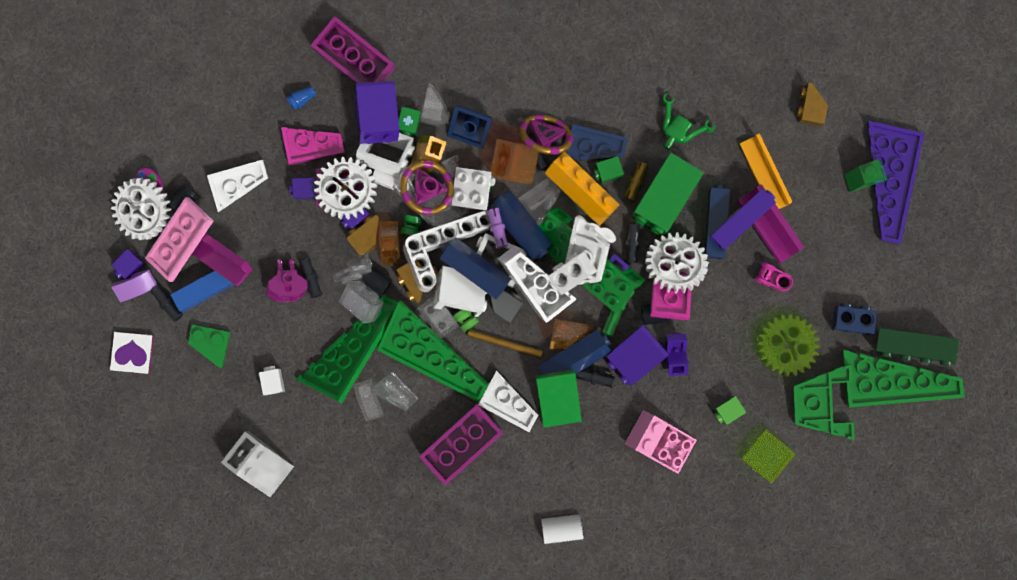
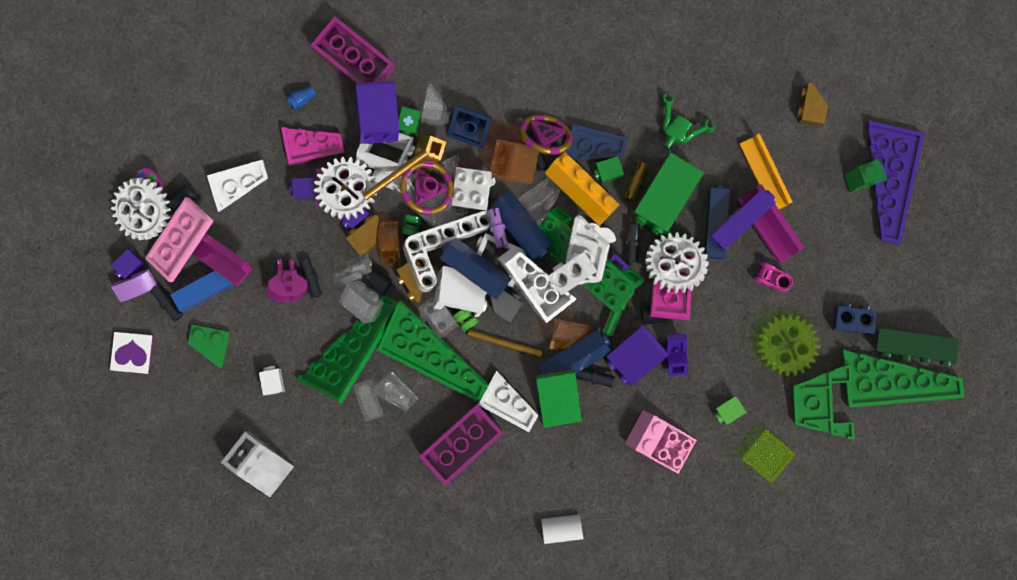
(396, 174): none -> pearl gold bar

